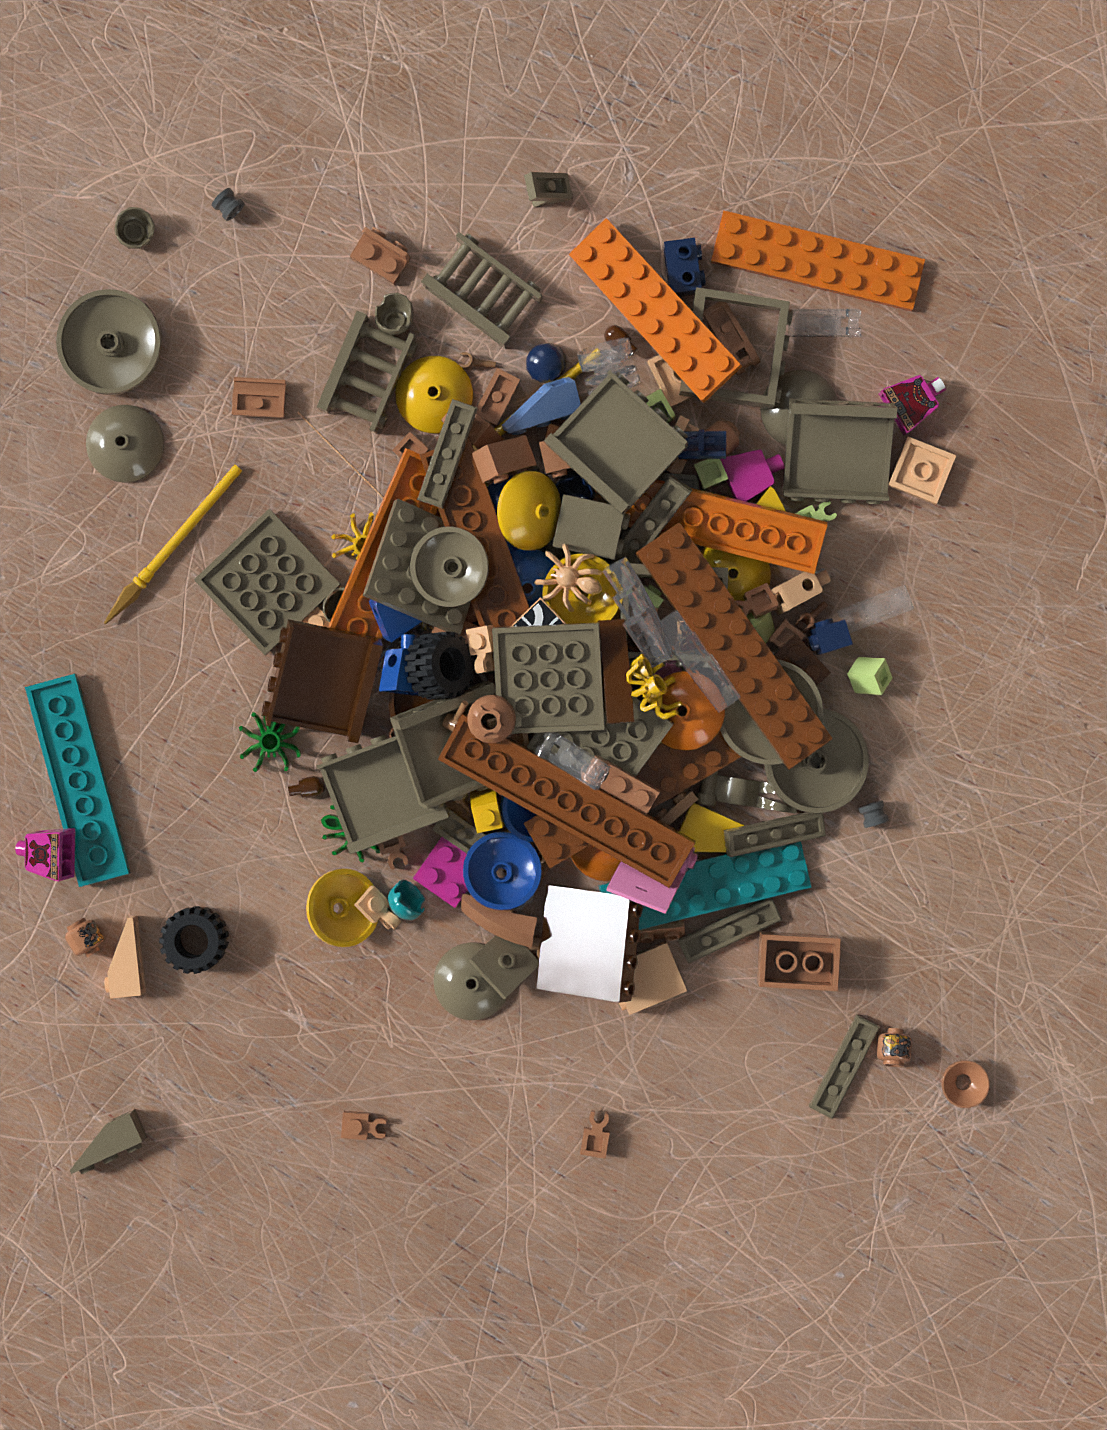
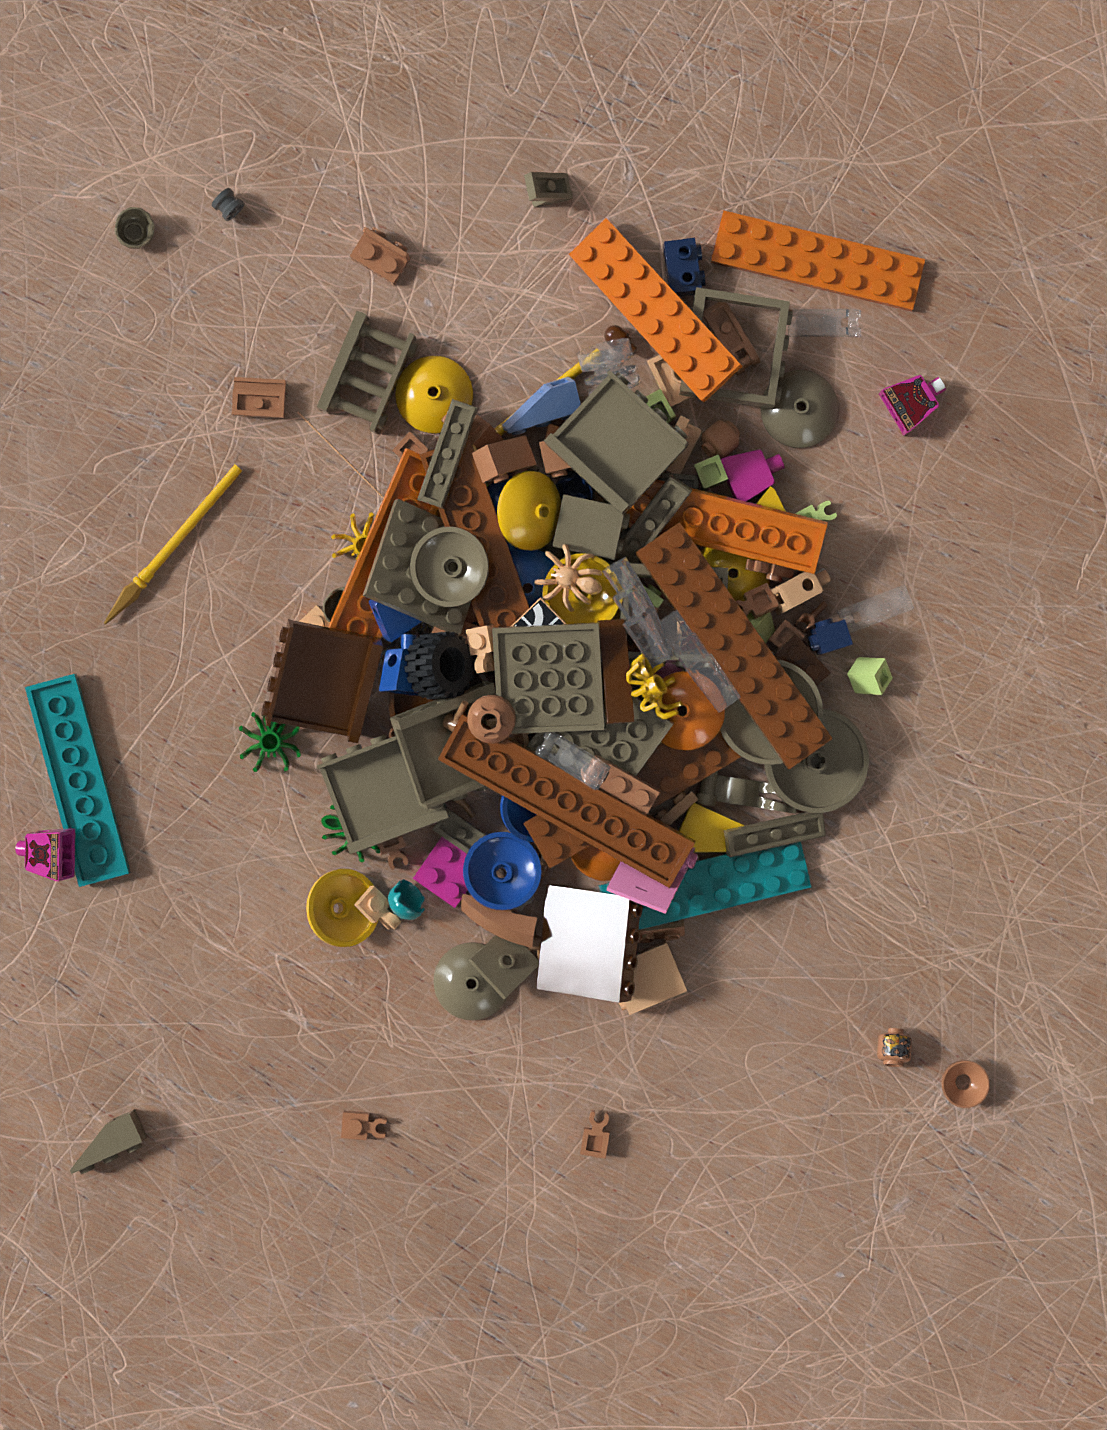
(84, 937): nougat head -> none
(109, 342): dark tan dish -> none
(126, 969): light nougat slope -> none
(139, 453): dark tan dish -> none
(172, 939): black tyre -> none
(266, 581): dark tan plate -> none
(307, 787): reddish brown cylinder -> none
(394, 314): dark tan hair -> none
(458, 299): dark tan fence -> none
(476, 362): medium nougat hand -> none
(486, 810): yellow slope -> none
(497, 396): nougat plate -> none
(545, 362): dark blue hair -> none
(705, 445): dark blue hips -> none
(729, 929): dark tan tile -> none
(773, 571): none -> nougat plate
(798, 961): nougat brick -> none
(838, 450): dark tan panel -> none
(844, 1066): dark tan tile -> none
(873, 814): dark grey wheel -> none
(921, 470): light nougat plate -> none

